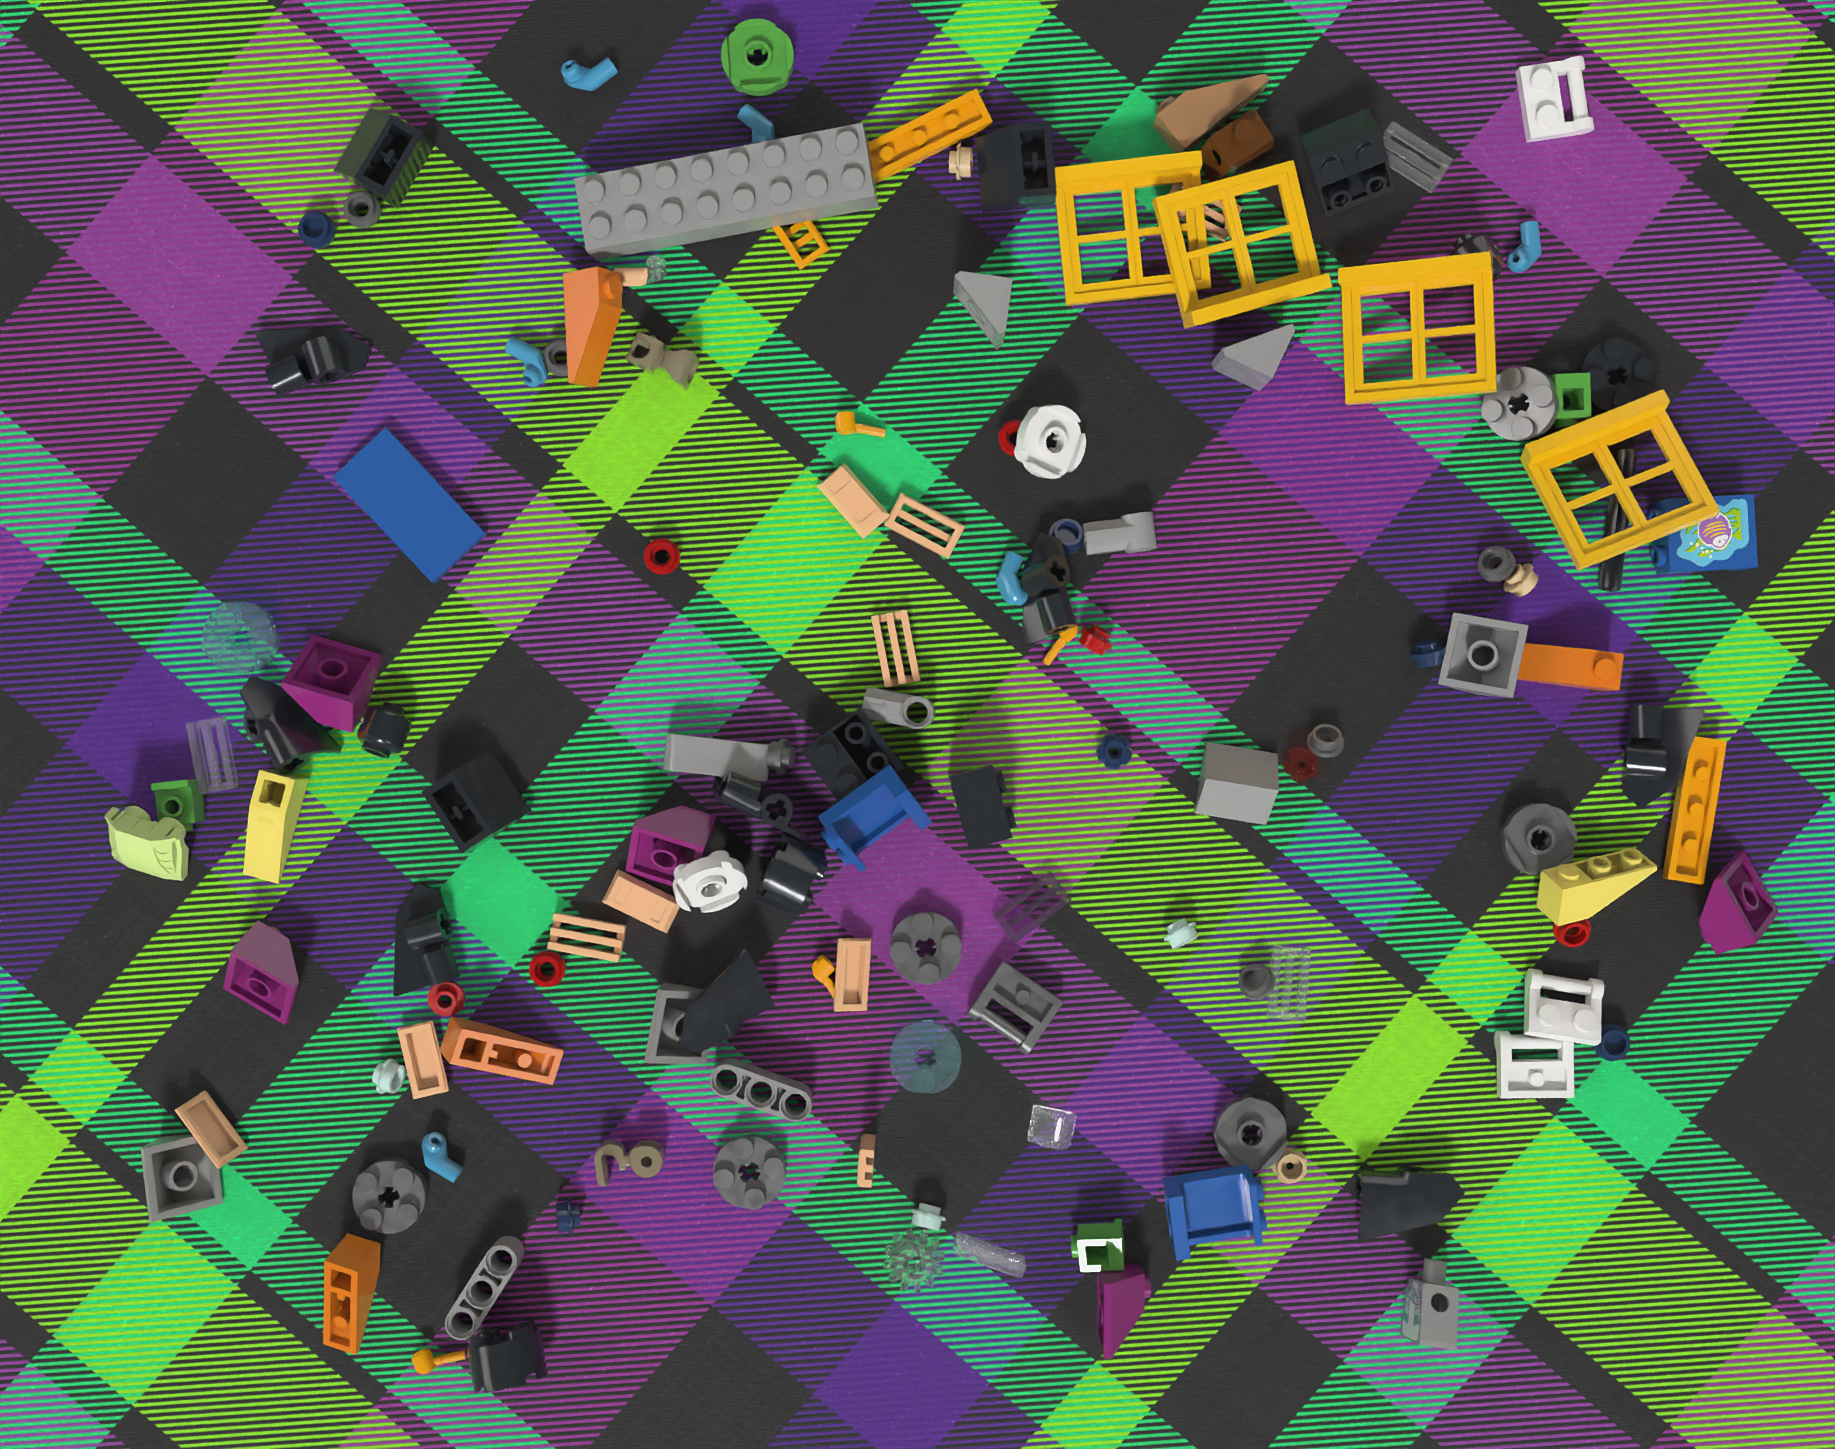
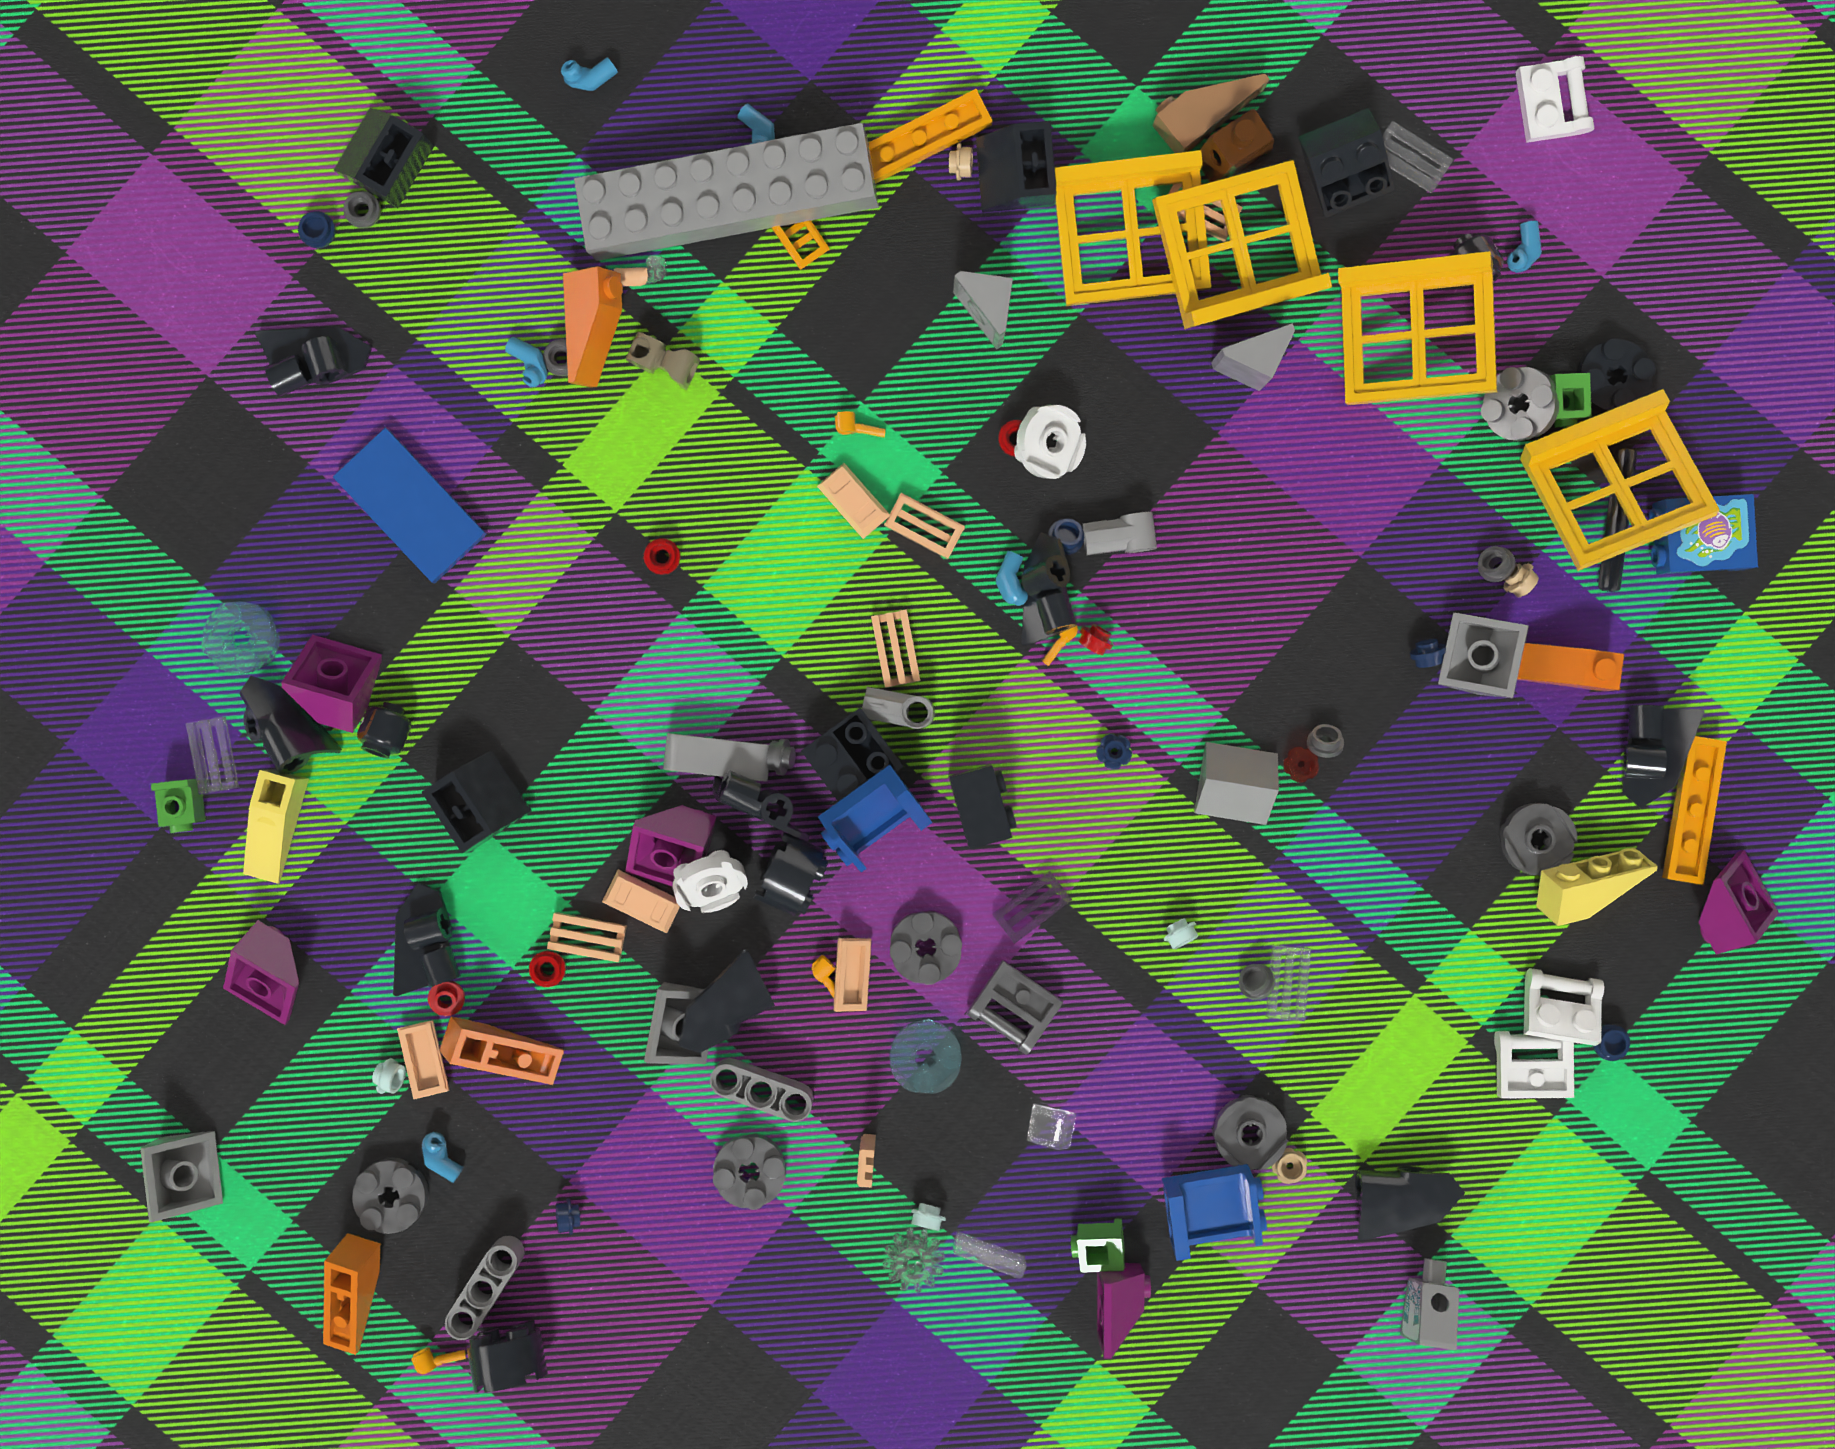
(147, 844): yellowish green slope -> none
(211, 1129): light nougat tile -> none
(644, 1158): dark tan leg -> none
(740, 45): bright green plate -> none
(1573, 933): red plate -> none

